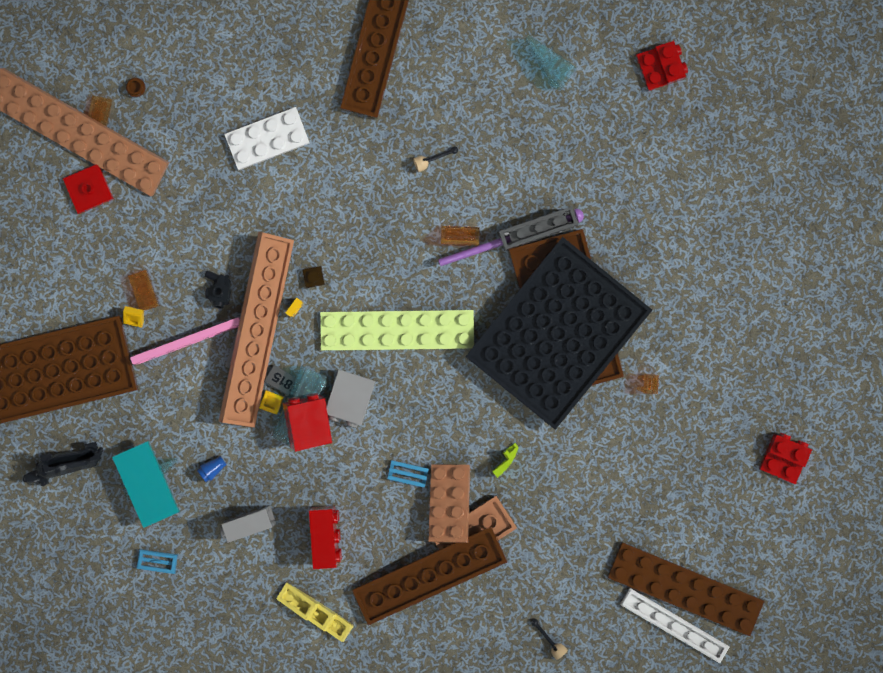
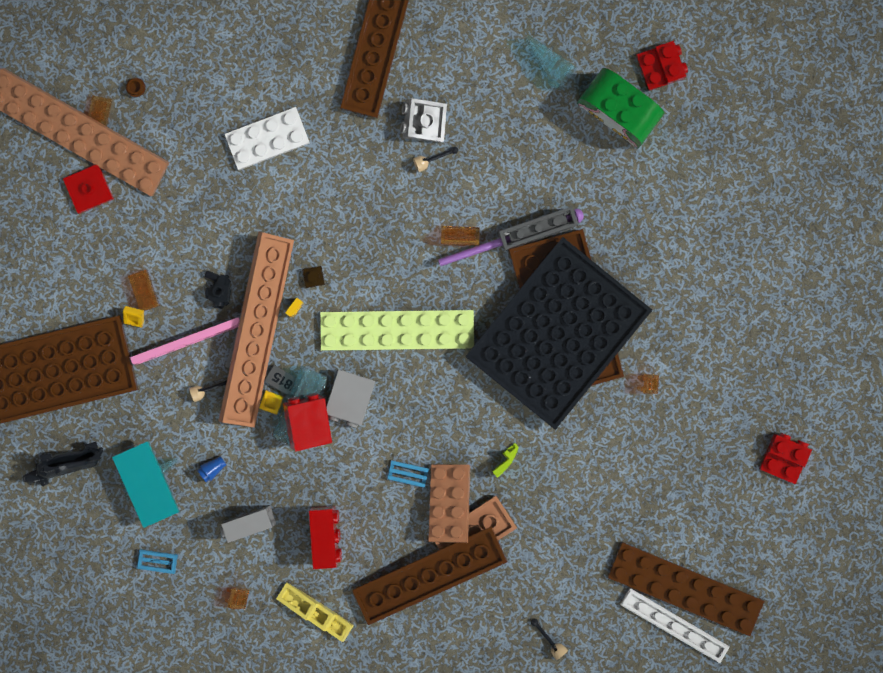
(198, 392): none -> tan hinge
(238, 598): none -> clear orange tile
(423, 120): none -> plate
(621, 107): none -> green brick

